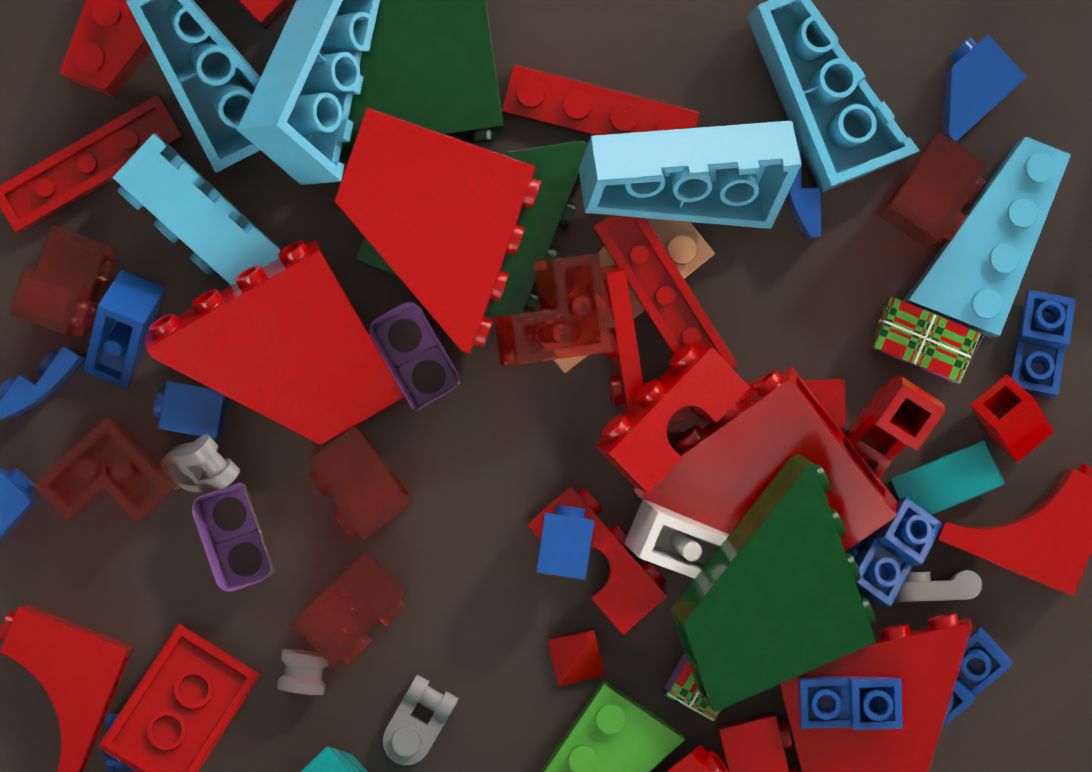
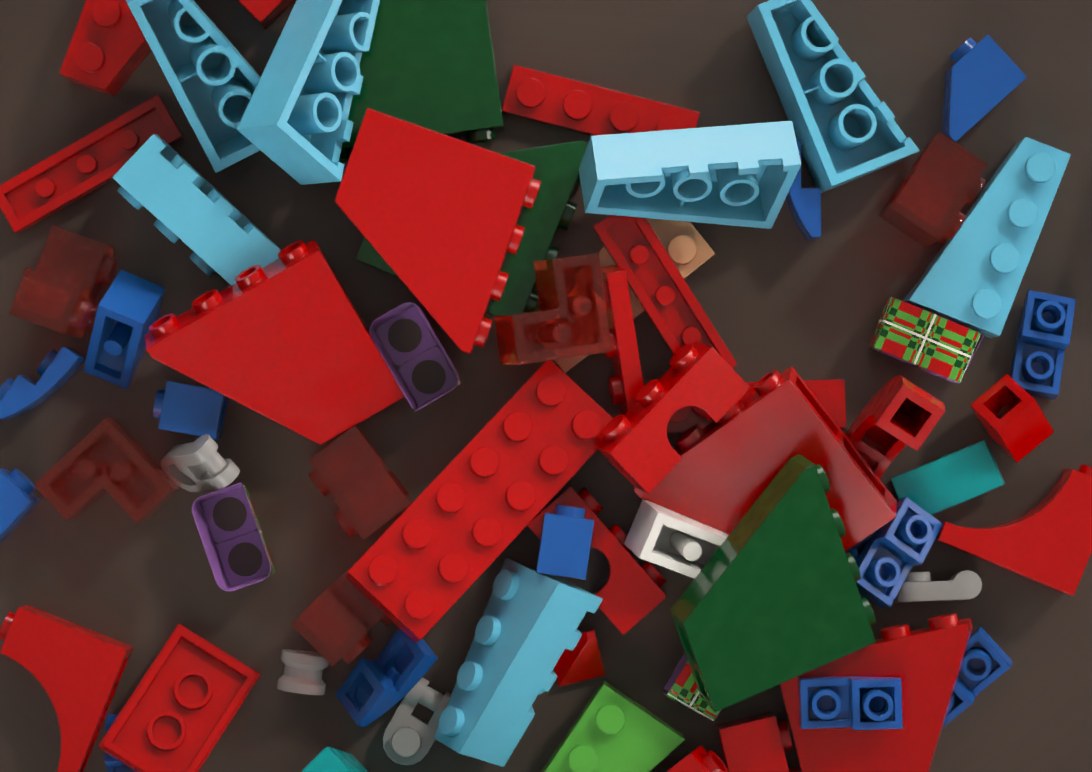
(381, 683): none -> blue slope
(480, 501): none -> red brick
(512, 661): none -> medium azure wedge

